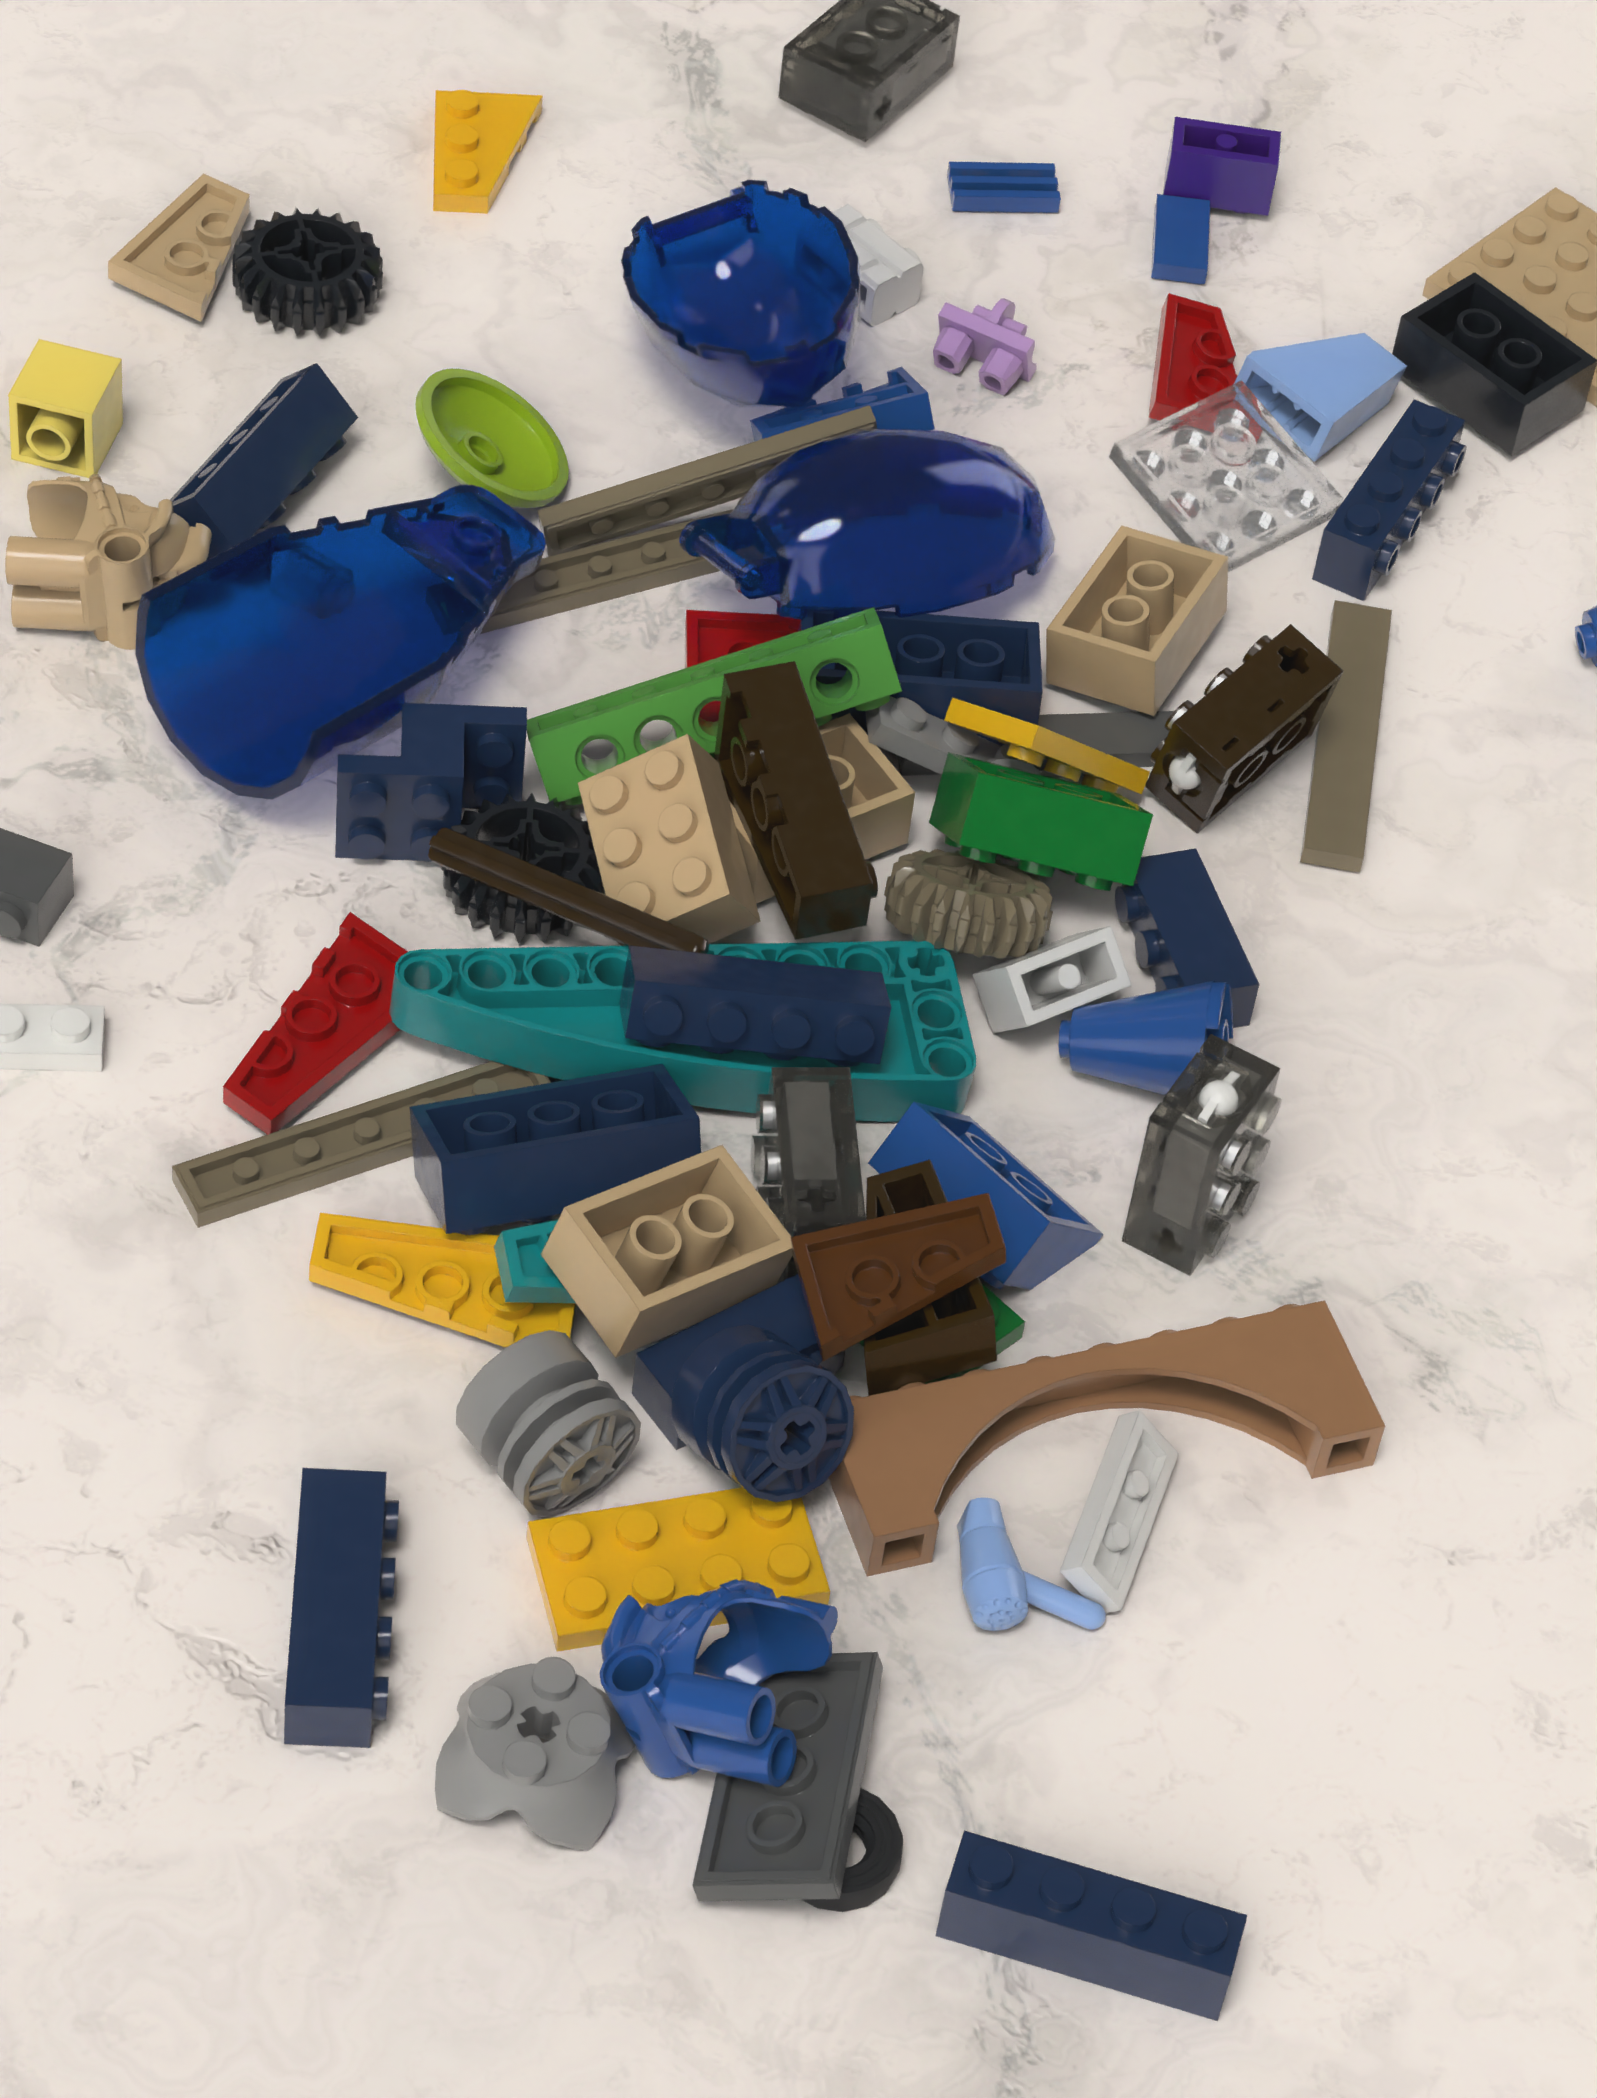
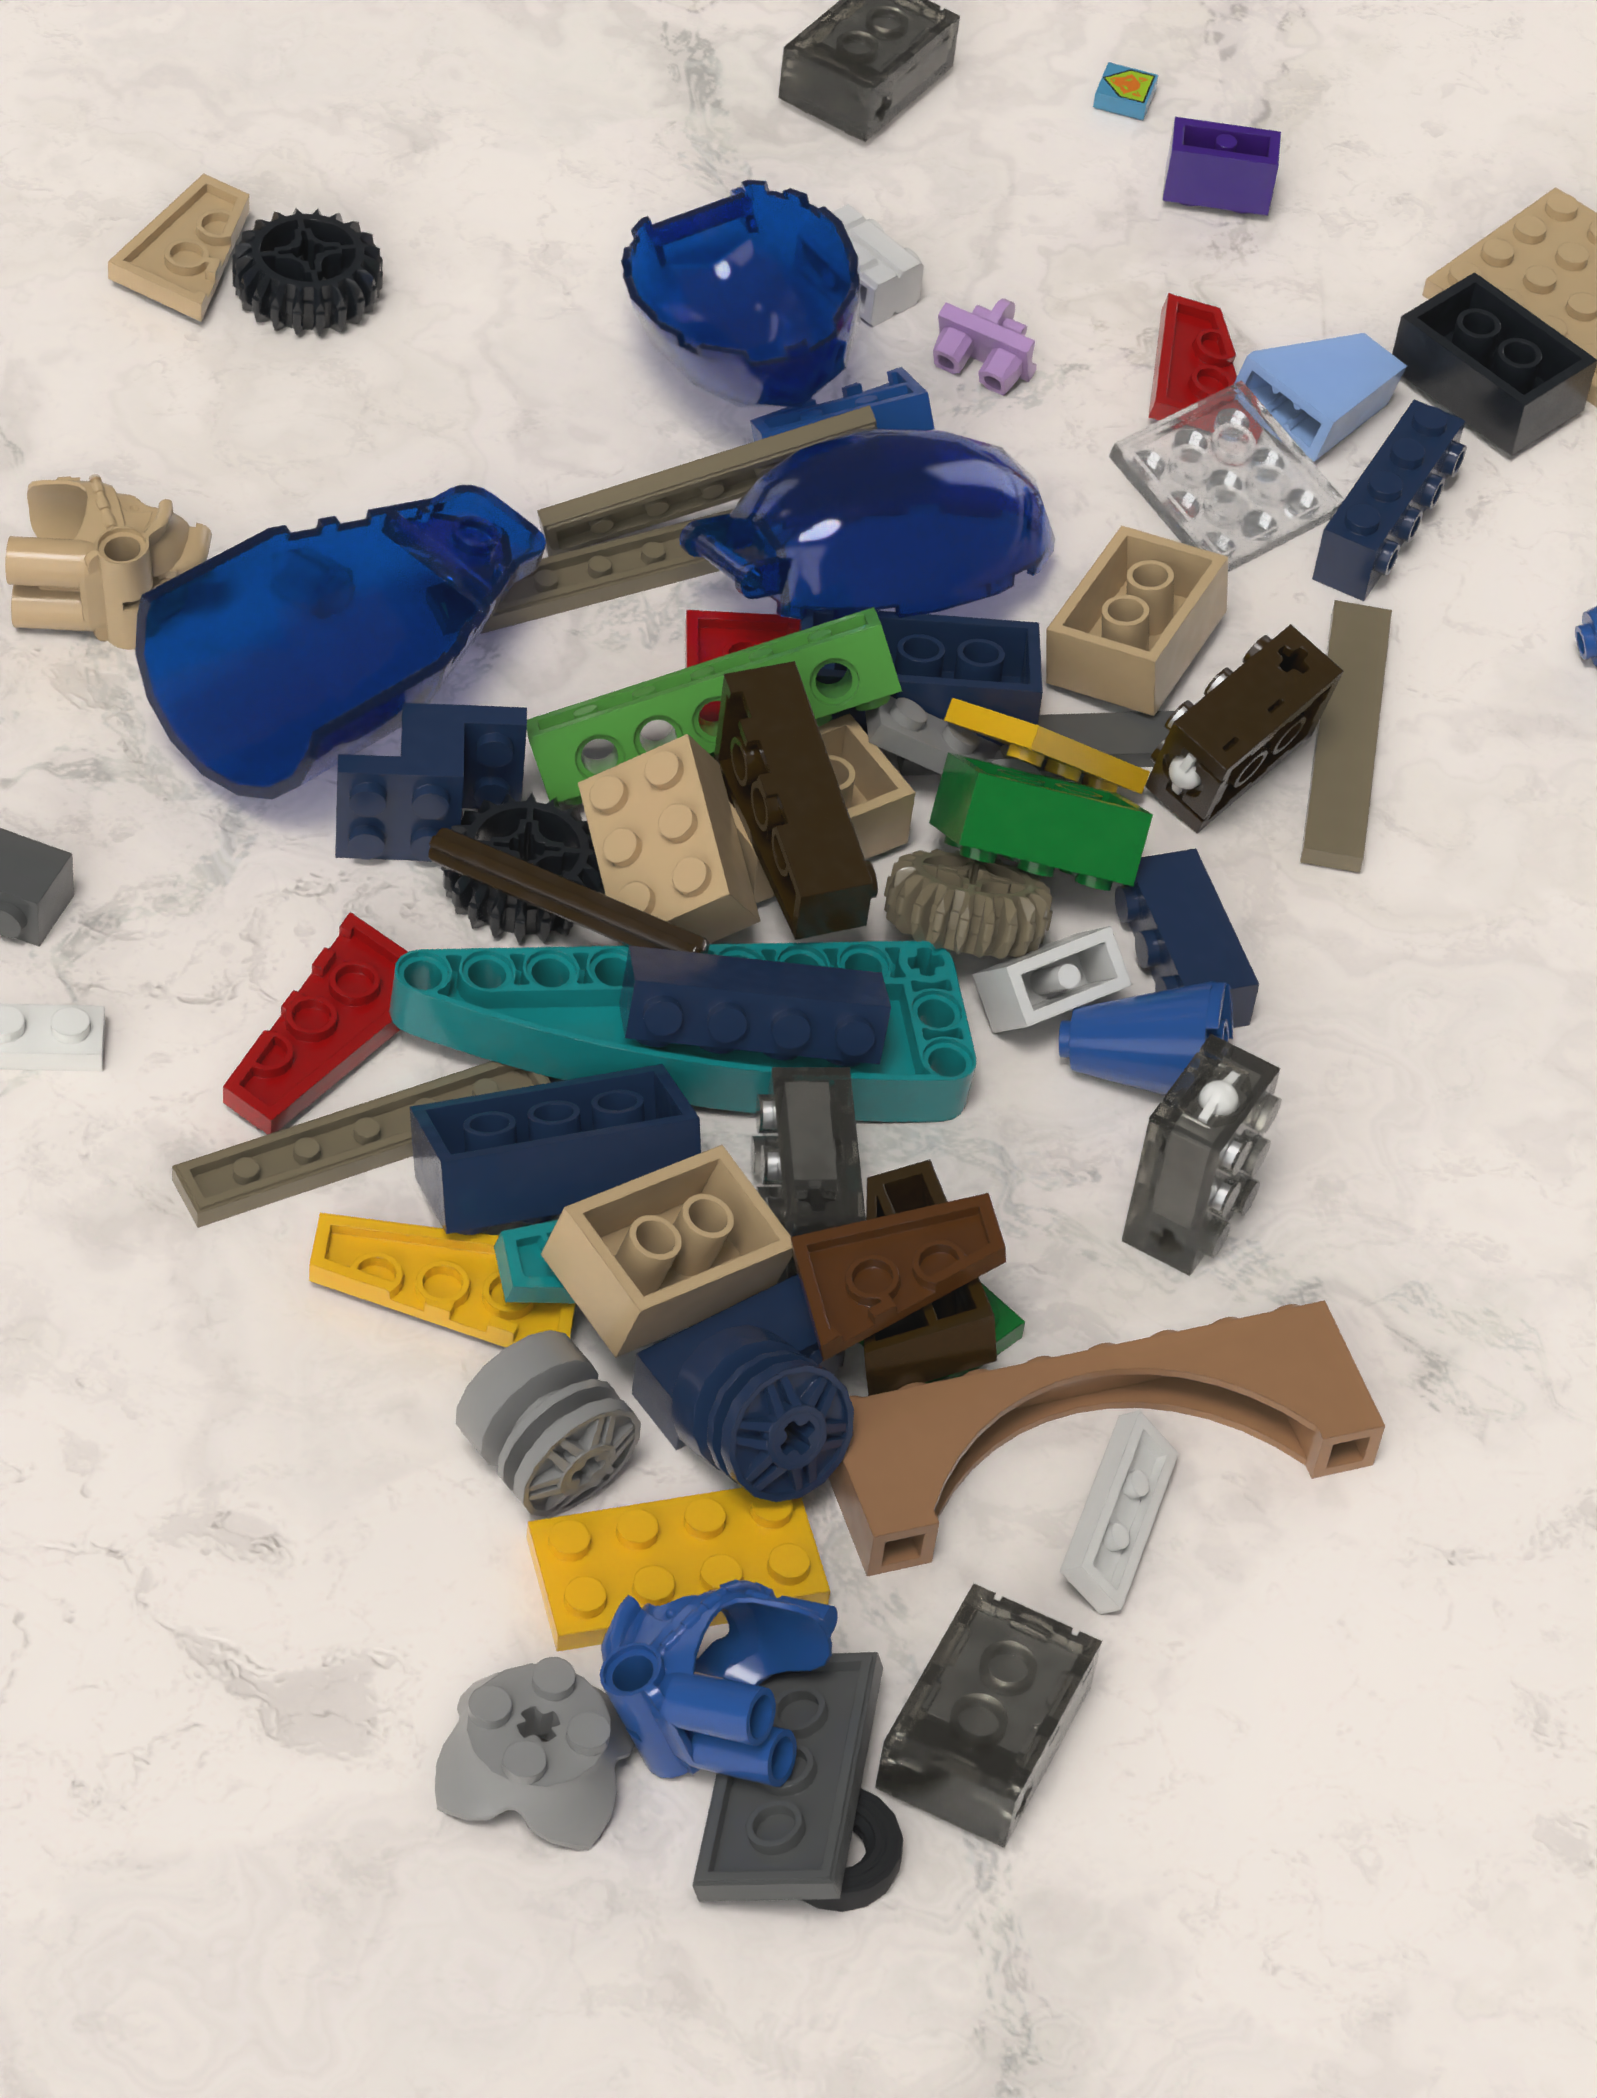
(66, 408): light yellow head -> none
(266, 459): dark blue brick -> none
(336, 1608): dark blue brick -> none
(476, 144): yellow wing -> none
(491, 438): lime dish -> none
(988, 1715): none -> clear smoke piece
(996, 1584): light blue piece -> none
(1003, 187): blue tile -> none
(1035, 1221): blue slope -> none
(1091, 1925): dark blue brick -> none
(1125, 91): none -> tile
(1180, 239): blue tile -> none

